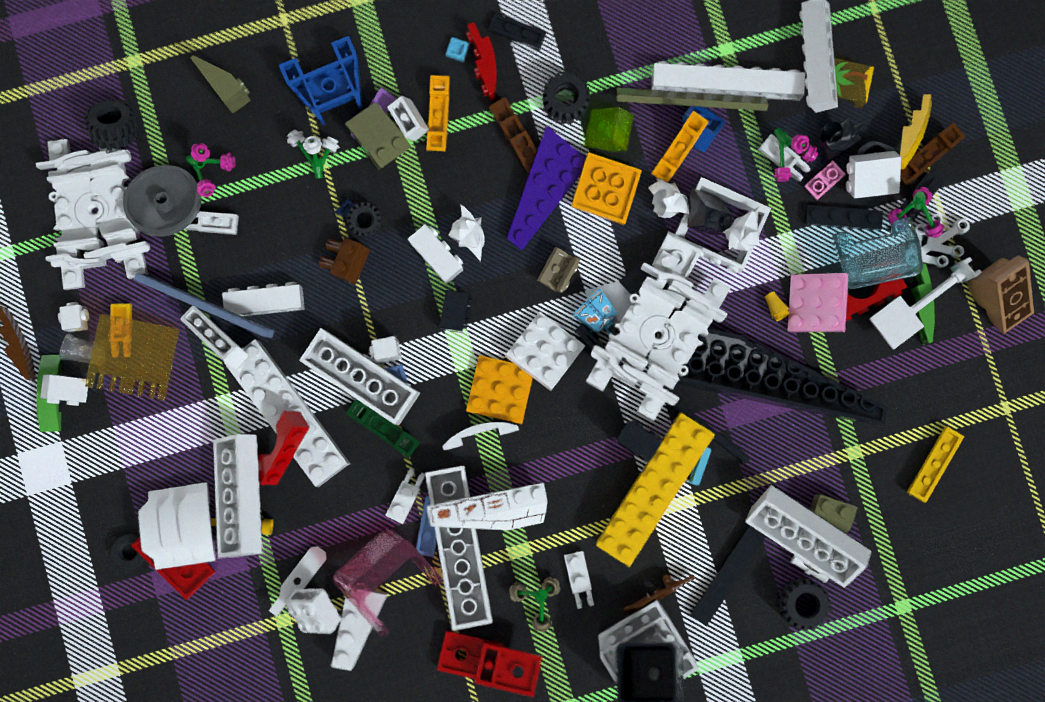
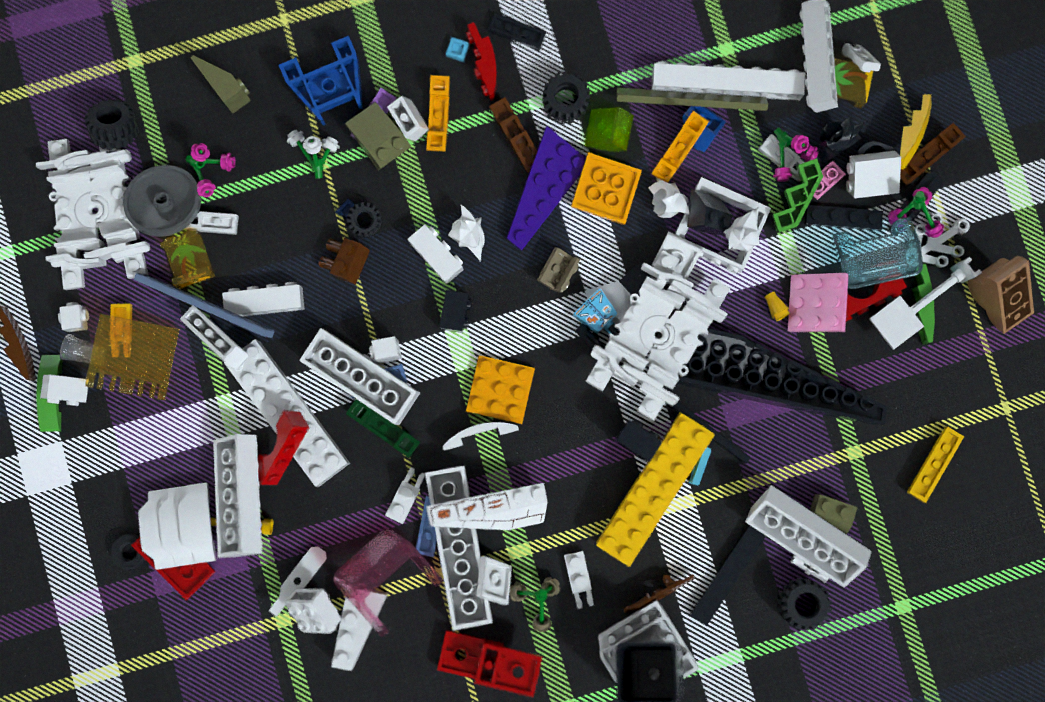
(187, 259): none -> clear yellow panel
(494, 580): none -> white tile
(545, 351): white plate -> none
(799, 196): none -> bright green brick
(861, 57): none -> white hinge

